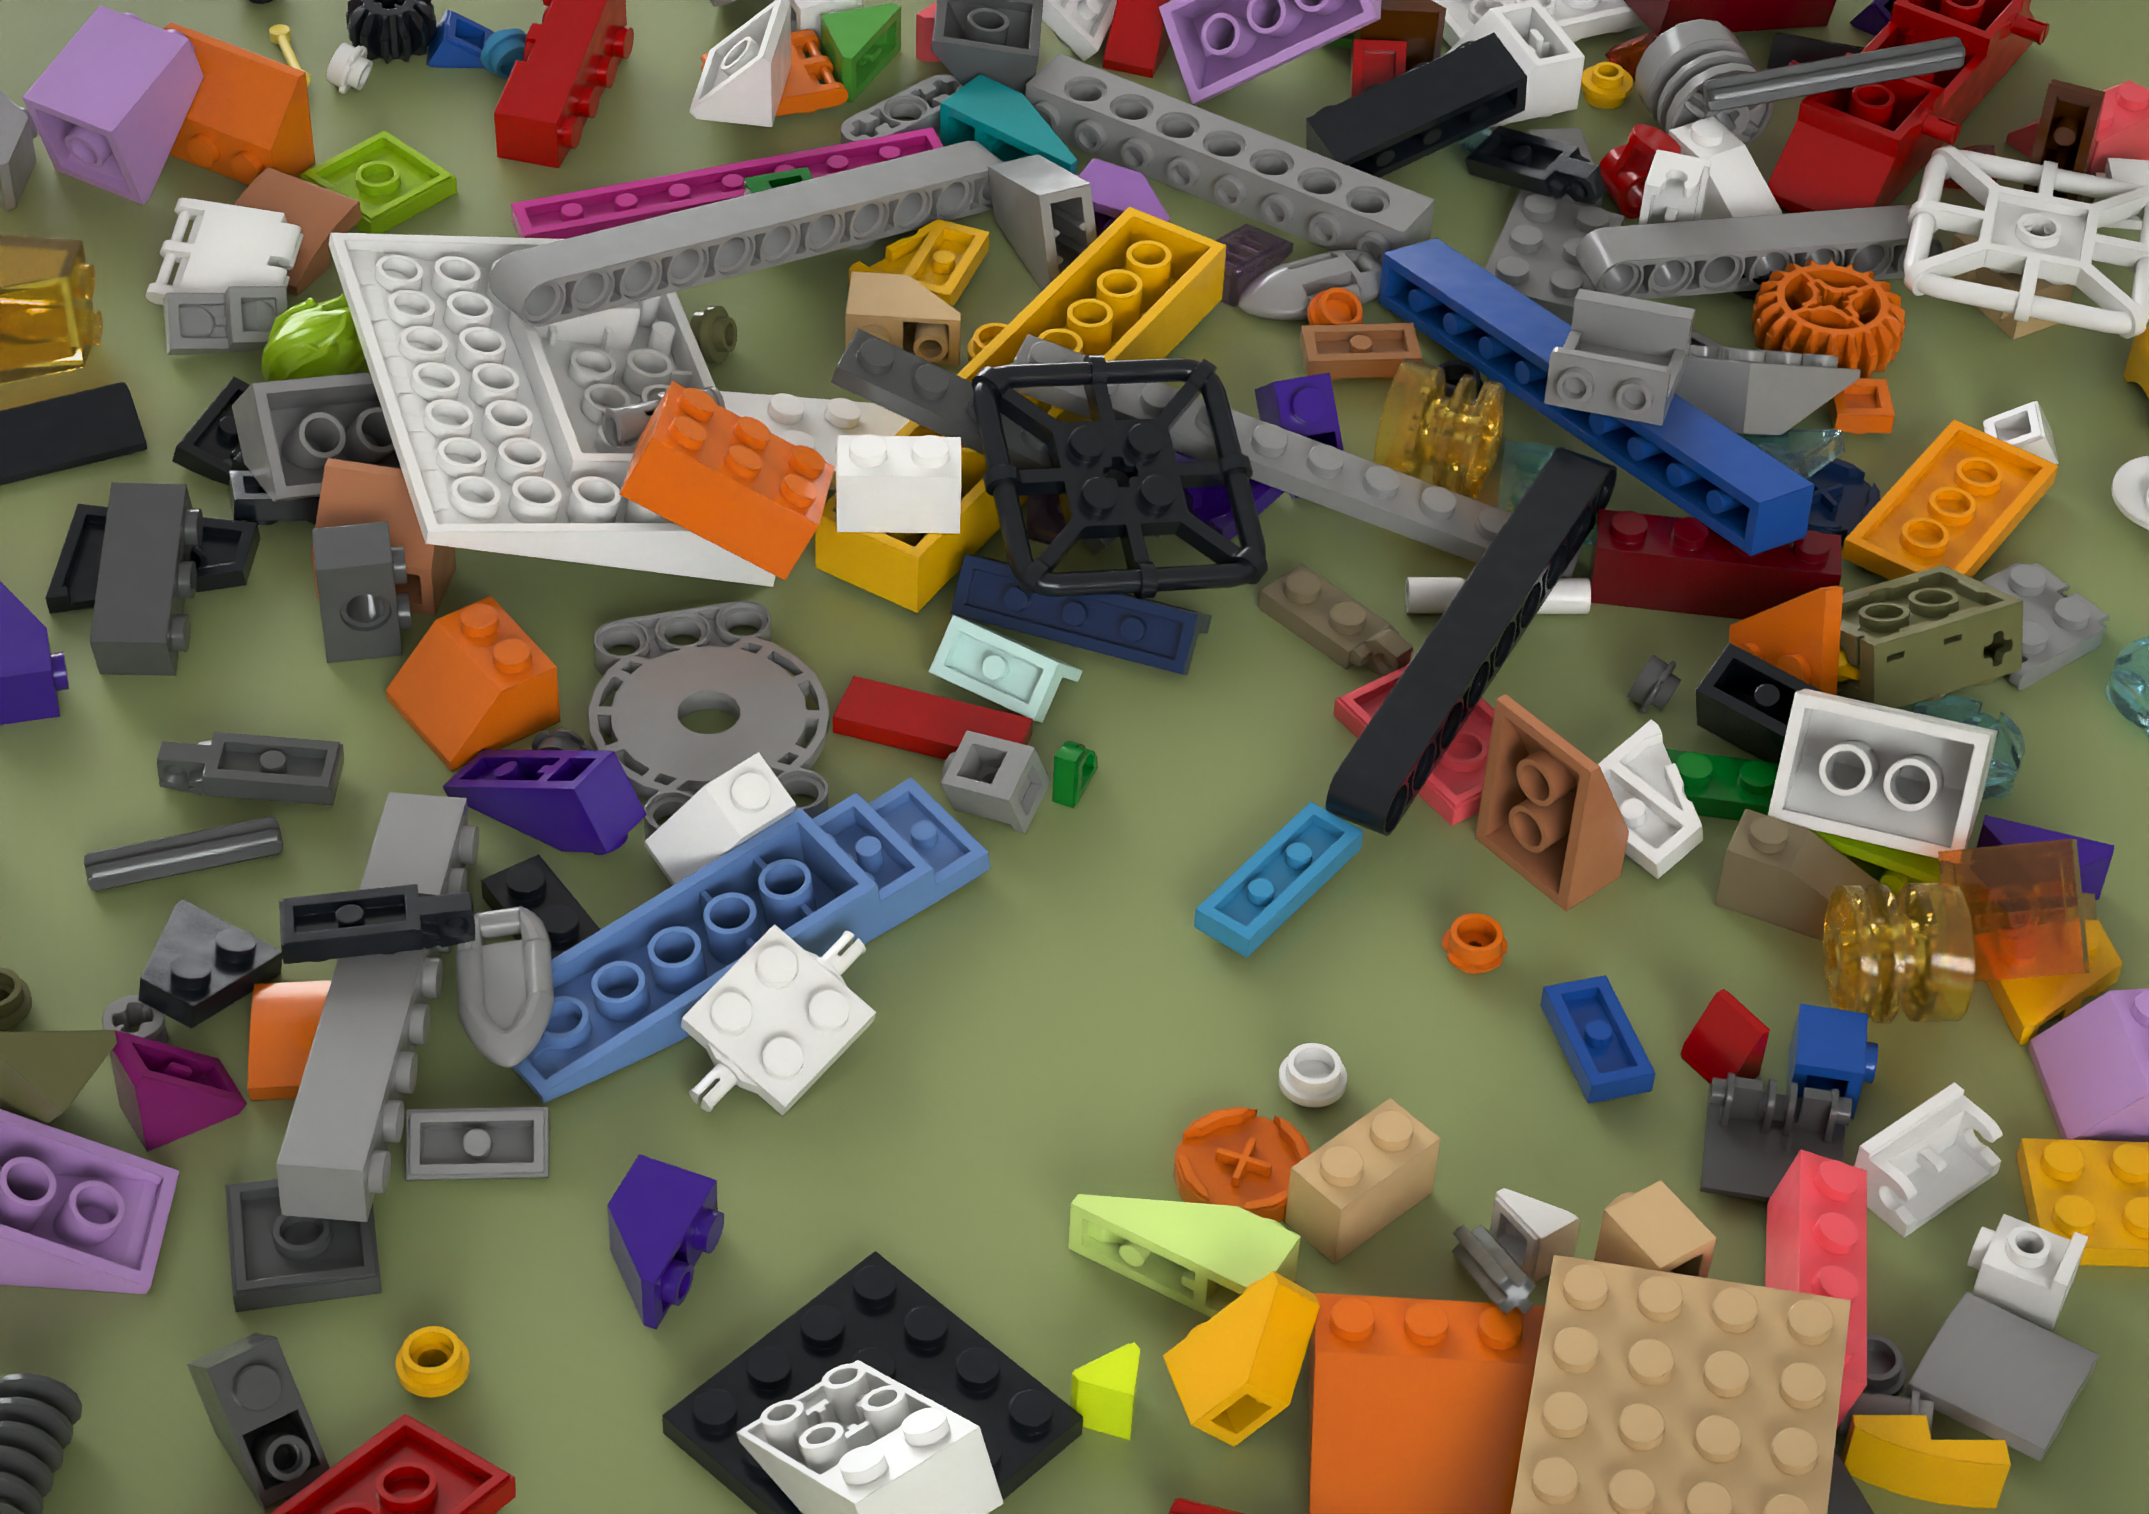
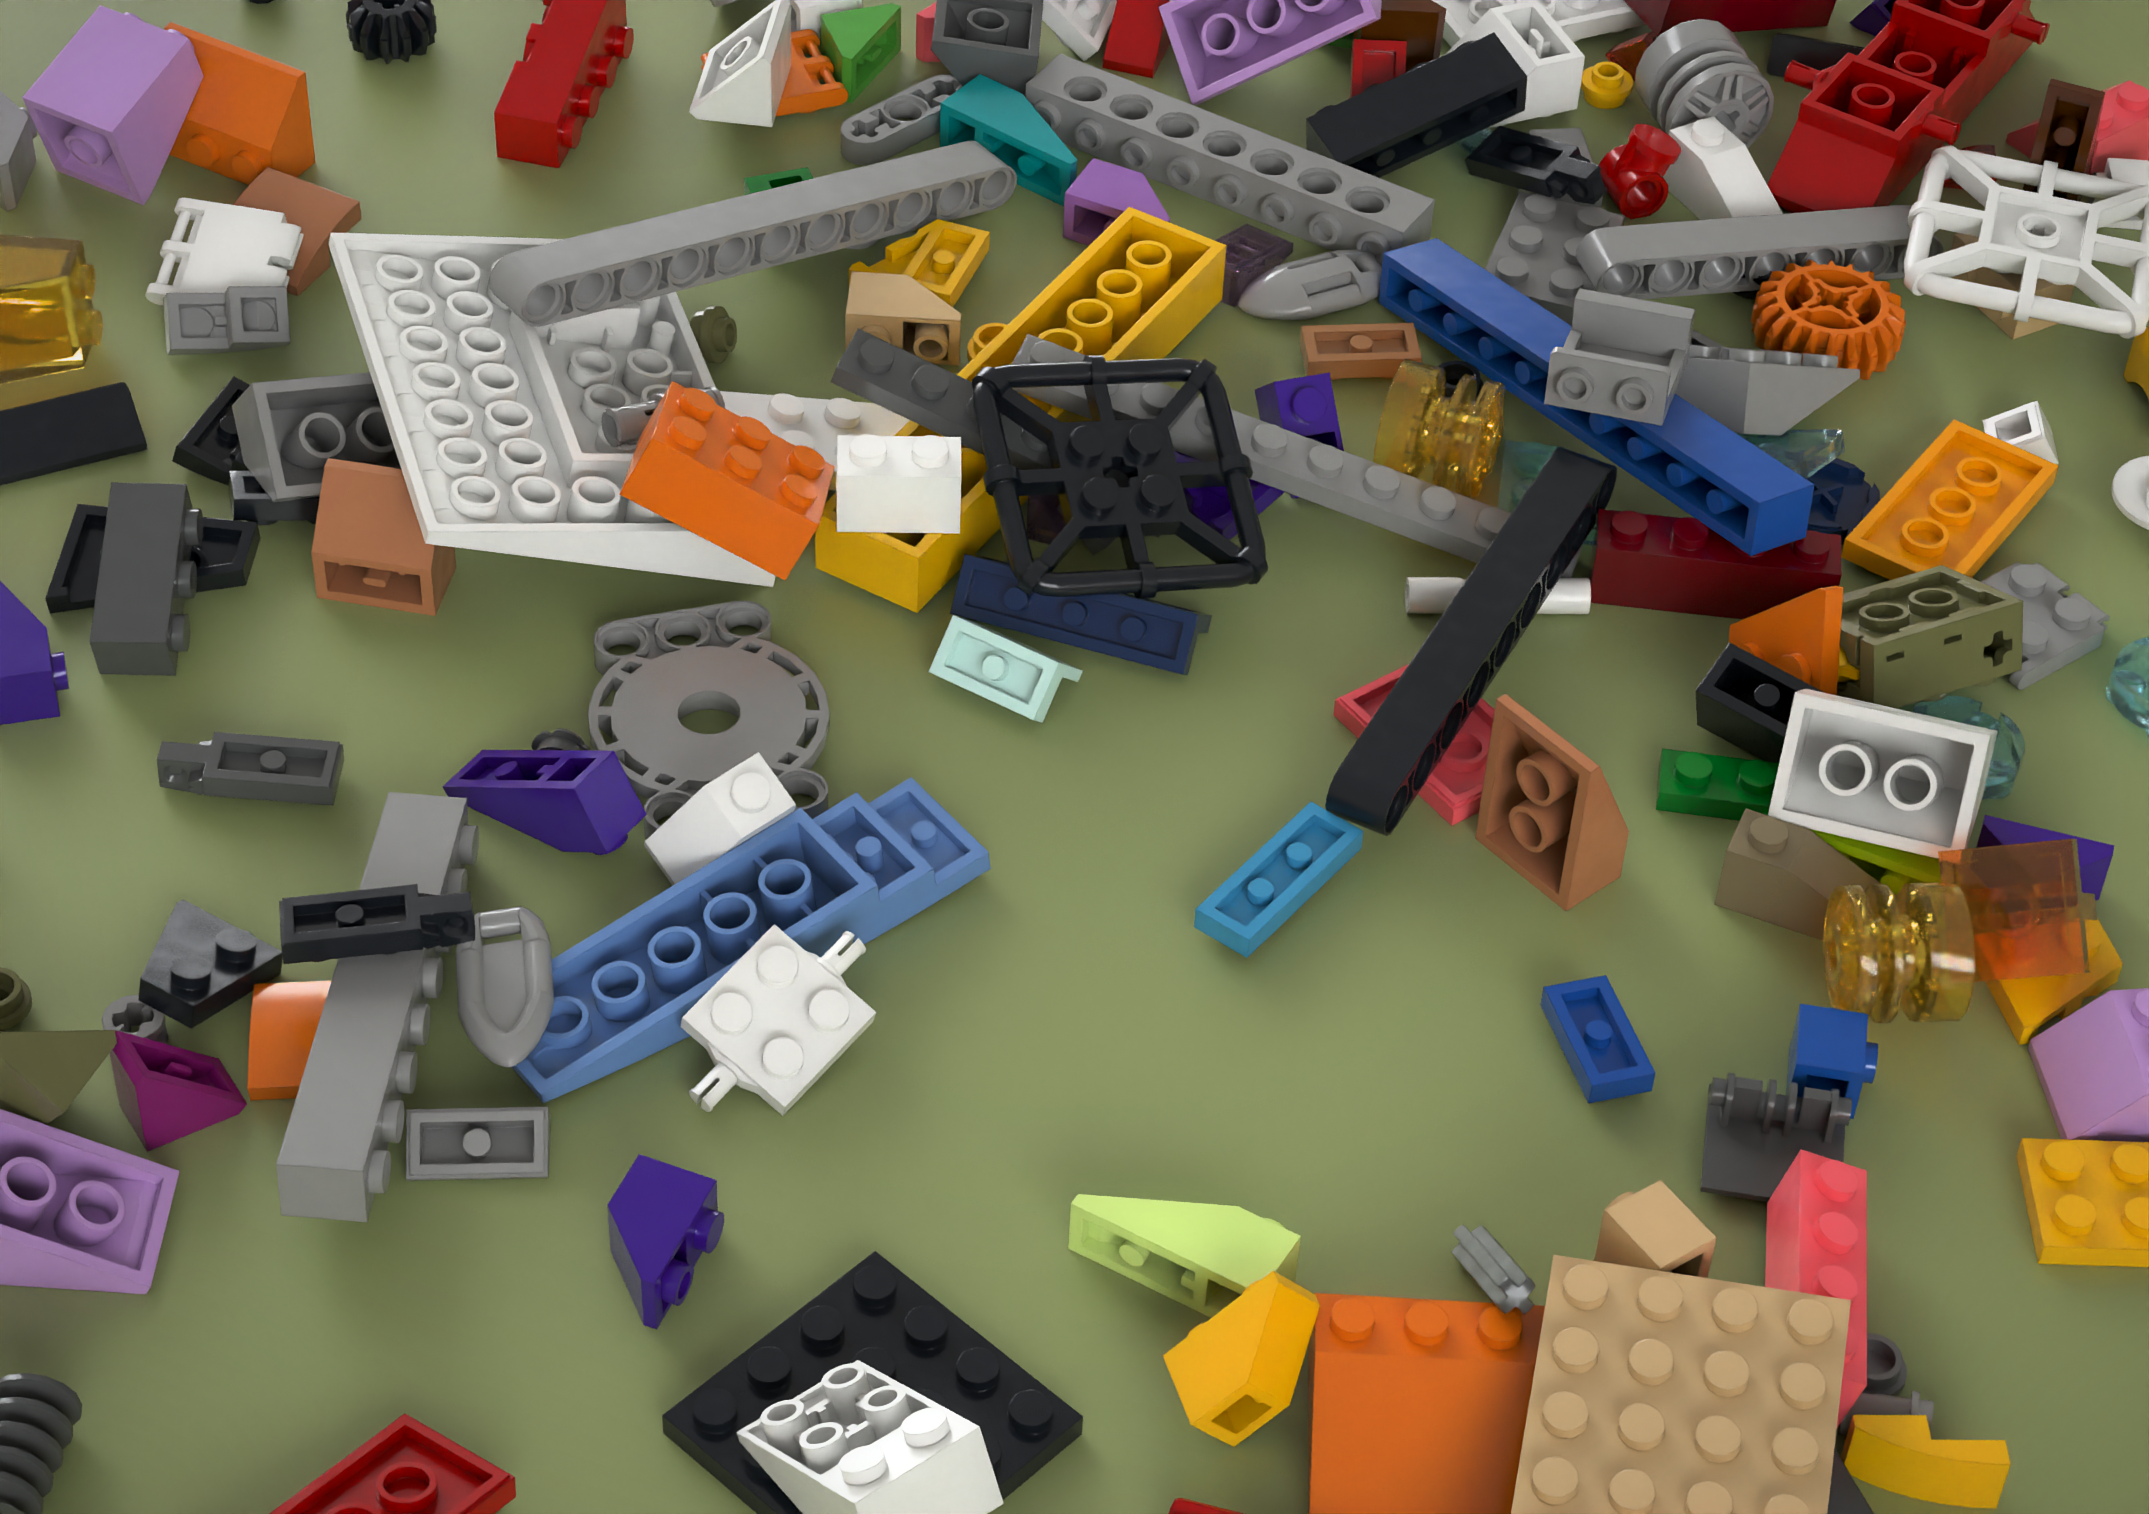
(183, 853): dark grey axle -> none
(260, 1417): dark grey slope -> none
(281, 35): light yellow hinge -> none
(293, 1257): dark grey tile -> none
(313, 342): lime hair -> none
(349, 67): white plate -> none
(359, 593): dark grey brick -> none
(386, 179): lime tile -> none
(432, 1347): yellow plate -> none
(457, 42): blue slope -> none
(475, 684): orange slope -> none
(503, 50): dark azure plate -> none
(541, 891): black plate -> none
(629, 202): dark pink plate -> none
(919, 719): red tile -> none
(995, 779): light grey brick -> none
(1042, 214): light grey slope -> none
(1072, 772): green tile -> none
(1107, 1391): neon yellow slope -> none
(1239, 1161): orange tile -> none
(1312, 1075): white plate -> none
(1334, 622): dark tan hinge -> none
(1335, 307): orange plate -> none
(1362, 1180): tan brick -> none
(1475, 943): orange plate -> none
(1533, 1231): white slope -> none
(1652, 801): white wing -> none
(1654, 685): dark grey plate -> none
(1674, 188): white hinge -> none
(1726, 1040): red slope -> none
(1833, 74): dark grey axle -> none
(1863, 407): orange plate -> none
(1928, 1160): white hinge -> none
(2003, 1375): light grey slope -> none
(2026, 1269): white brick -> none

